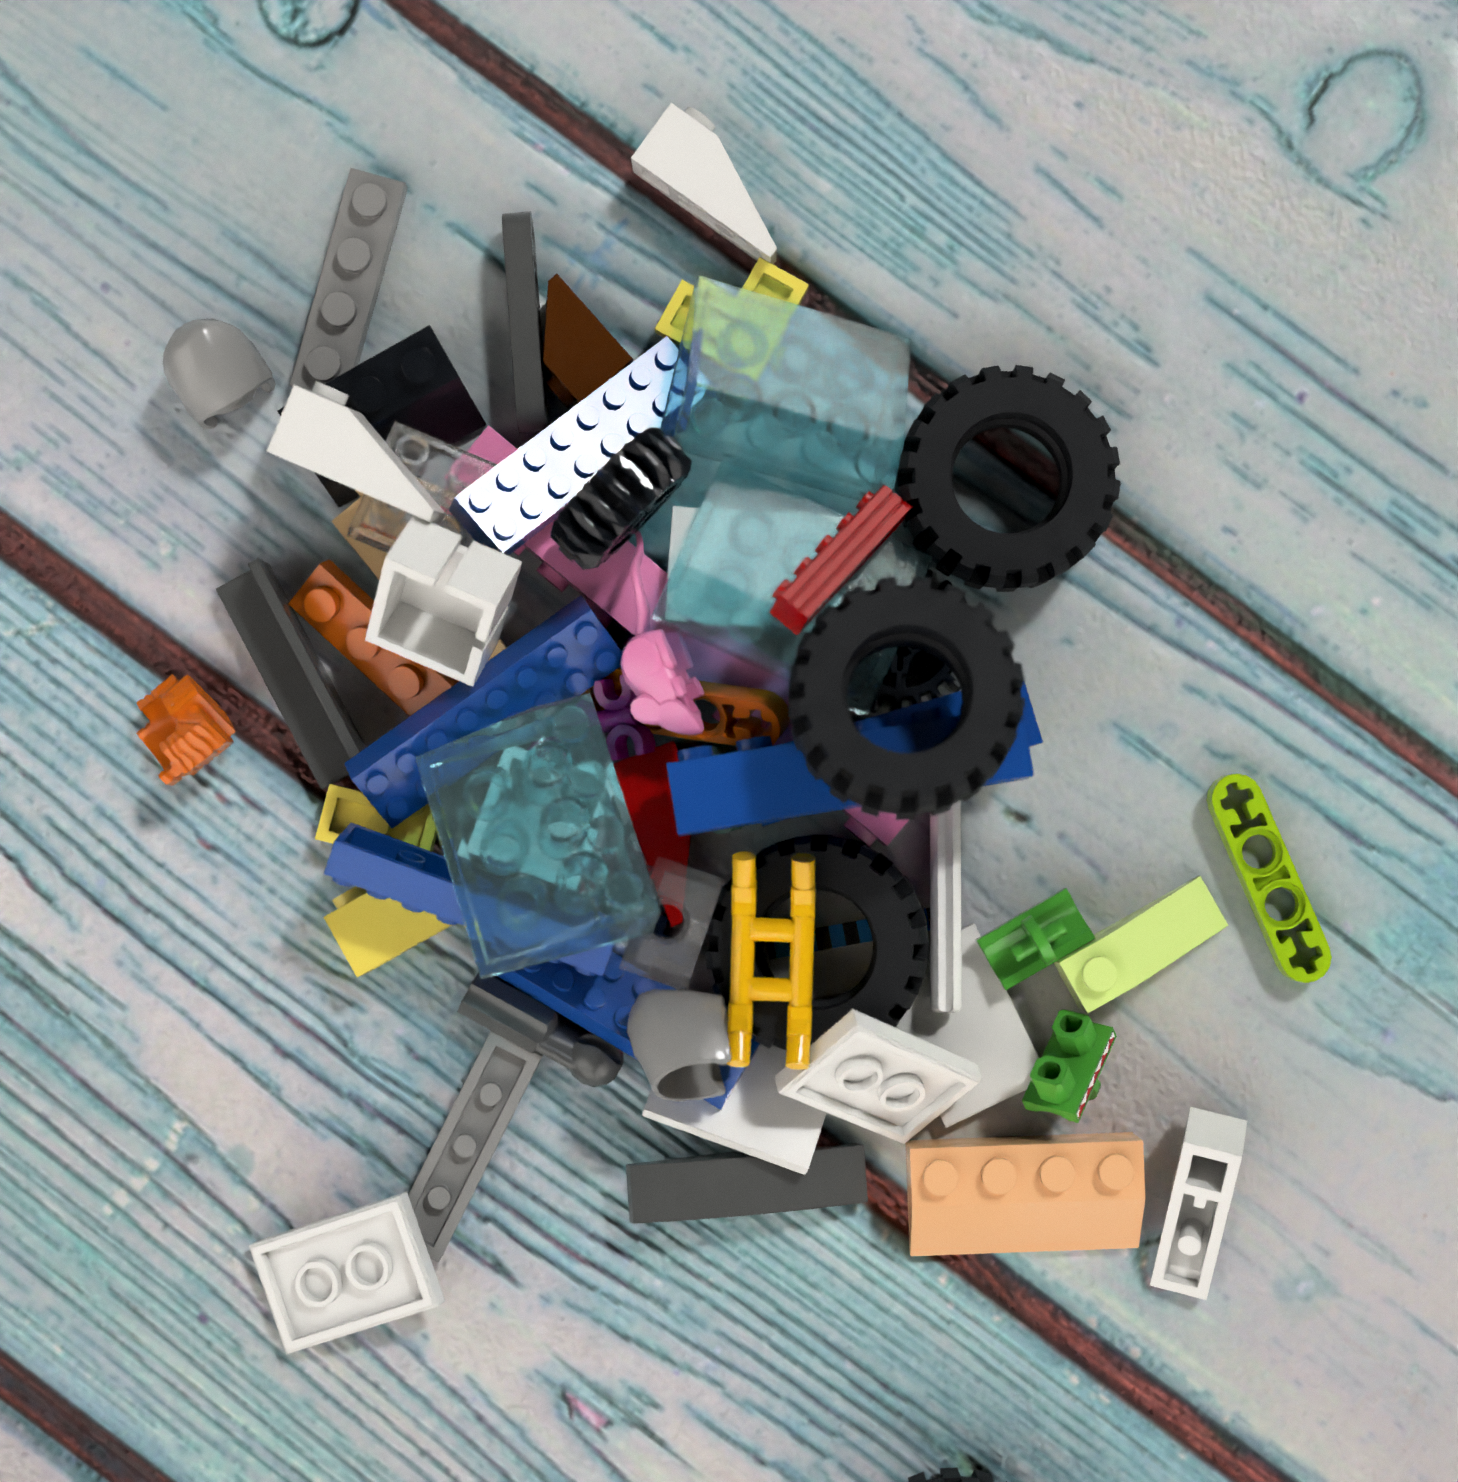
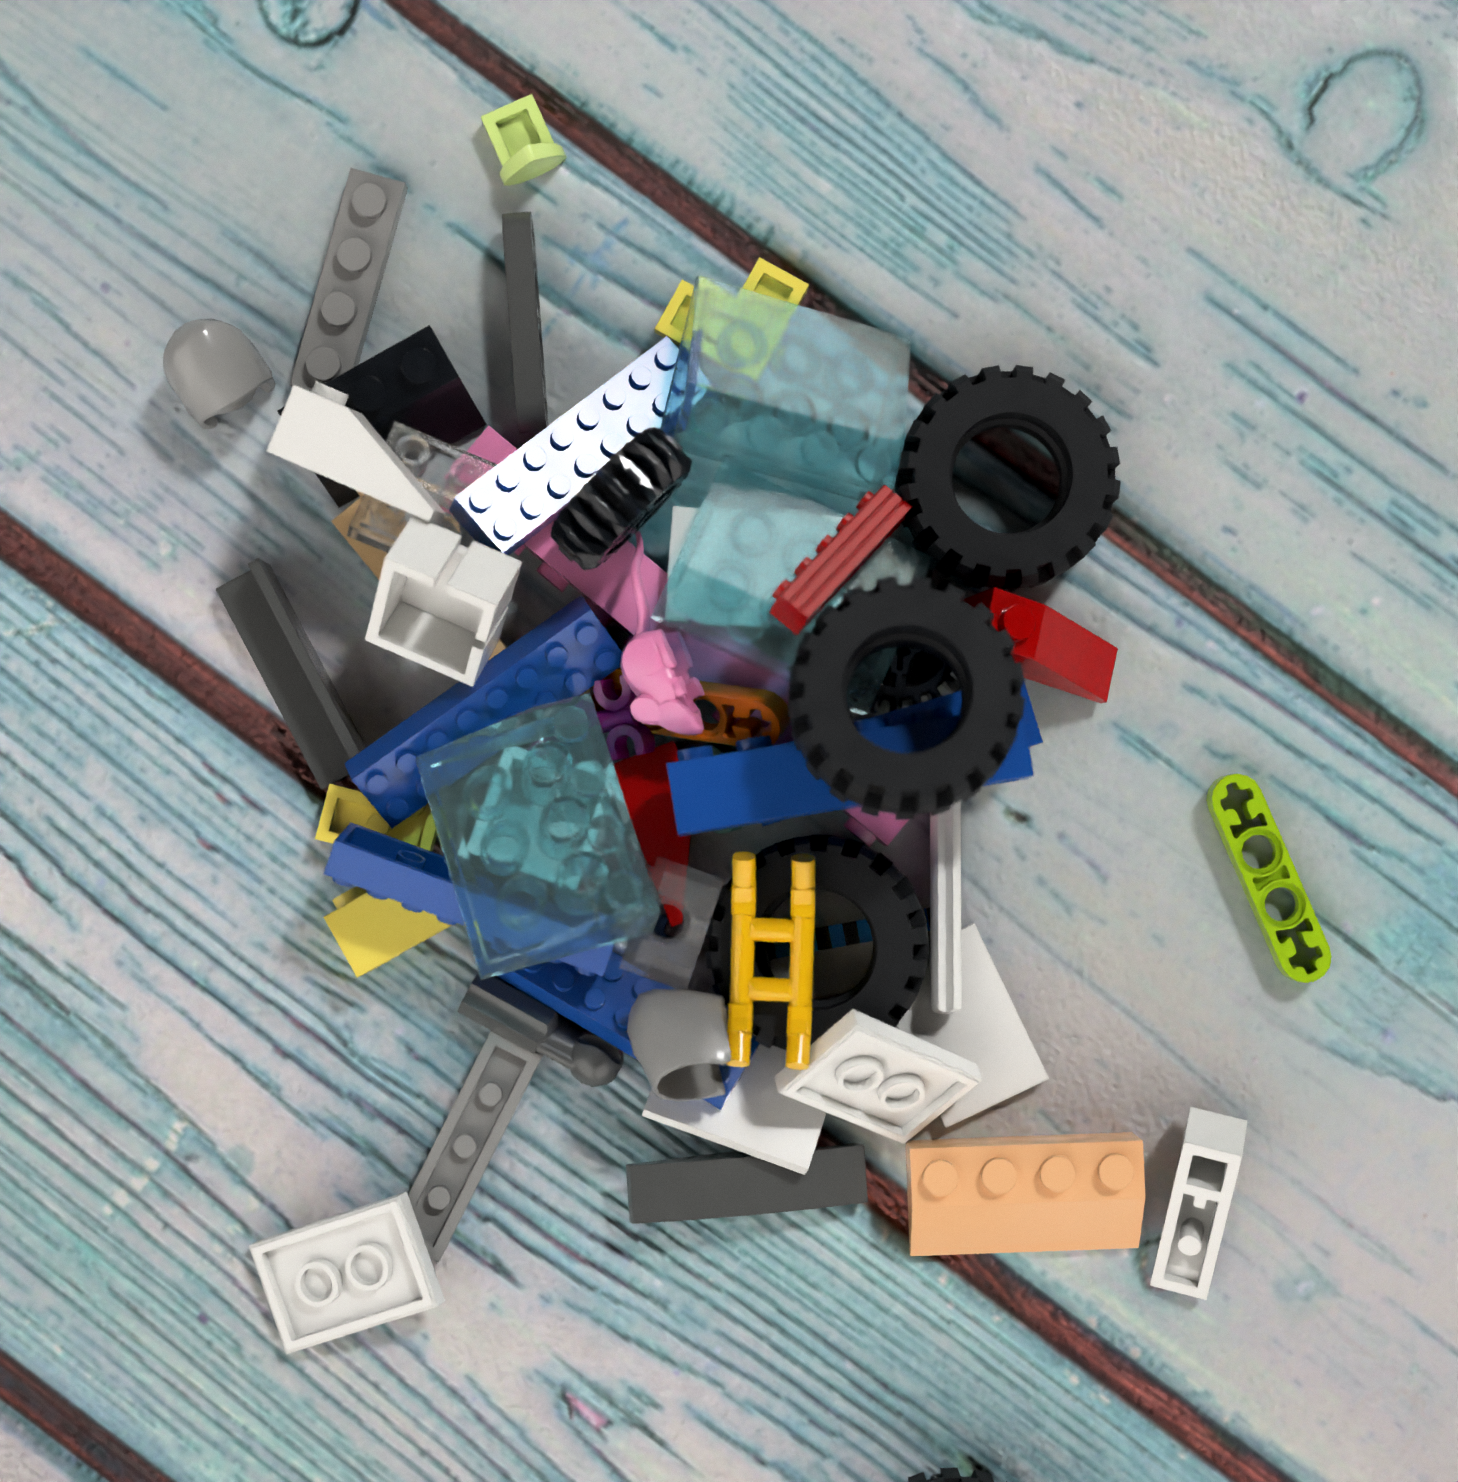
(183, 727): orange hair -> none
(342, 616): orange plate -> none
(522, 141): none -> yellowish green tile
(577, 346): reddish brown slope -> none
(695, 172): white slope -> none
(1035, 939): bright green hips -> none
(1051, 645): none -> red slope
(1069, 1066): bright green hips -> none
(1140, 945): yellowish green slope -> none

